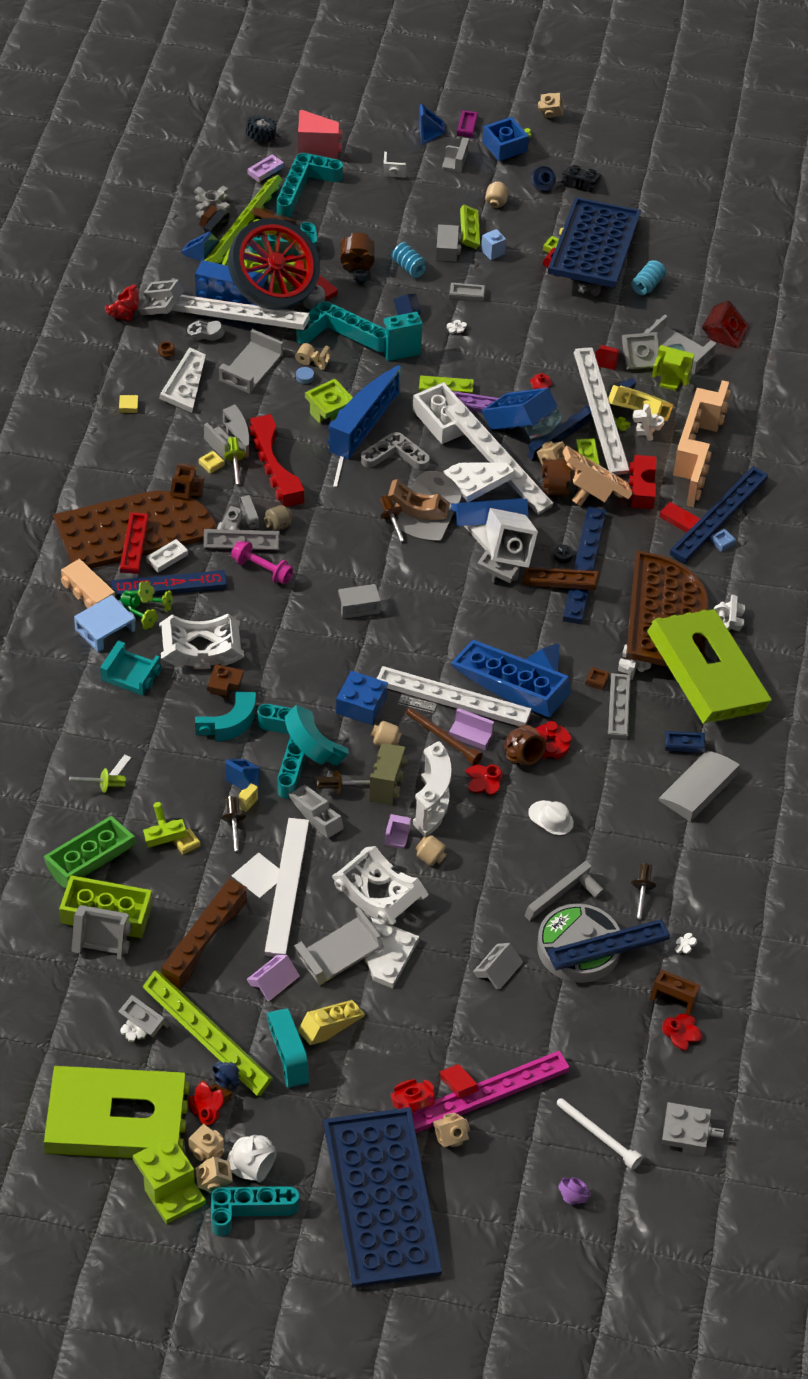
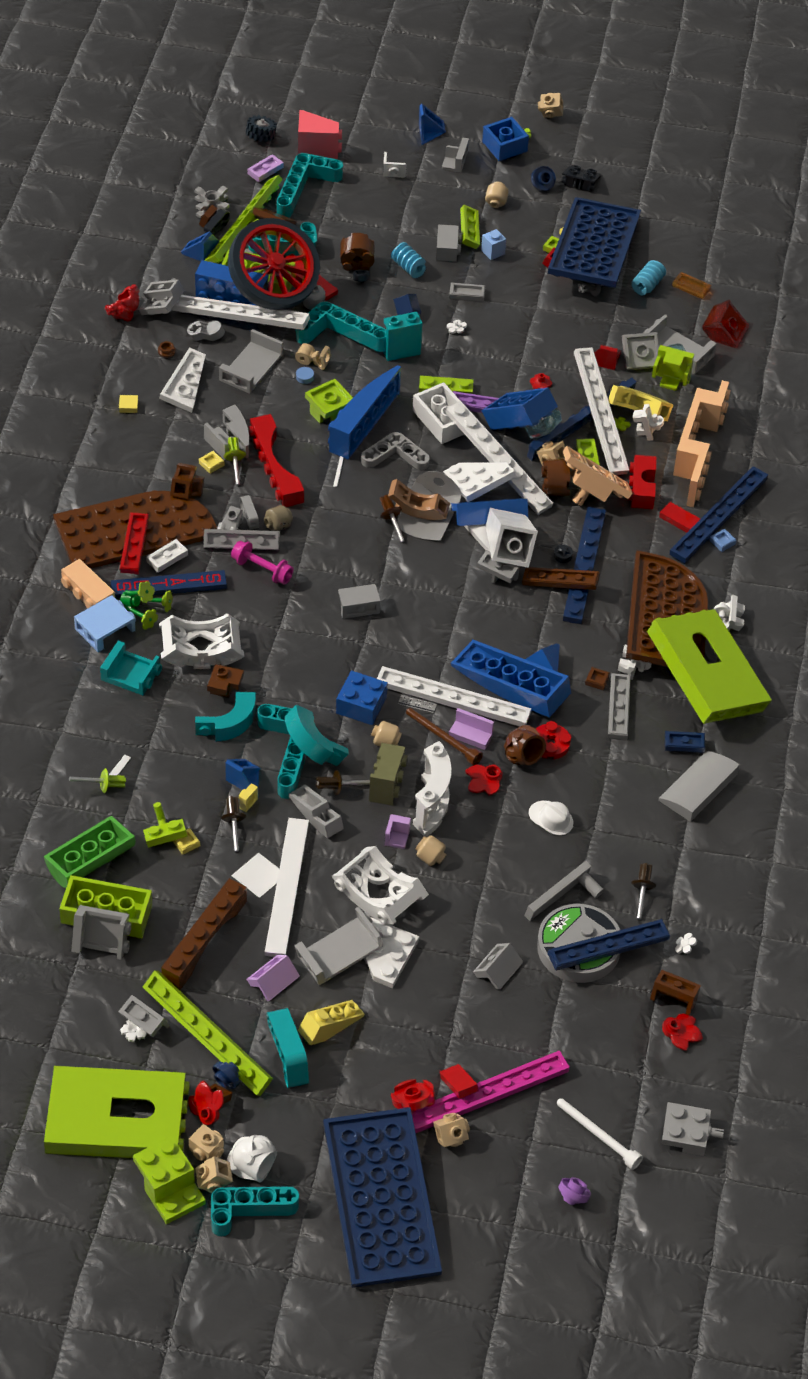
(467, 124): magenta tile -> none
(691, 285): none -> clear orange tile

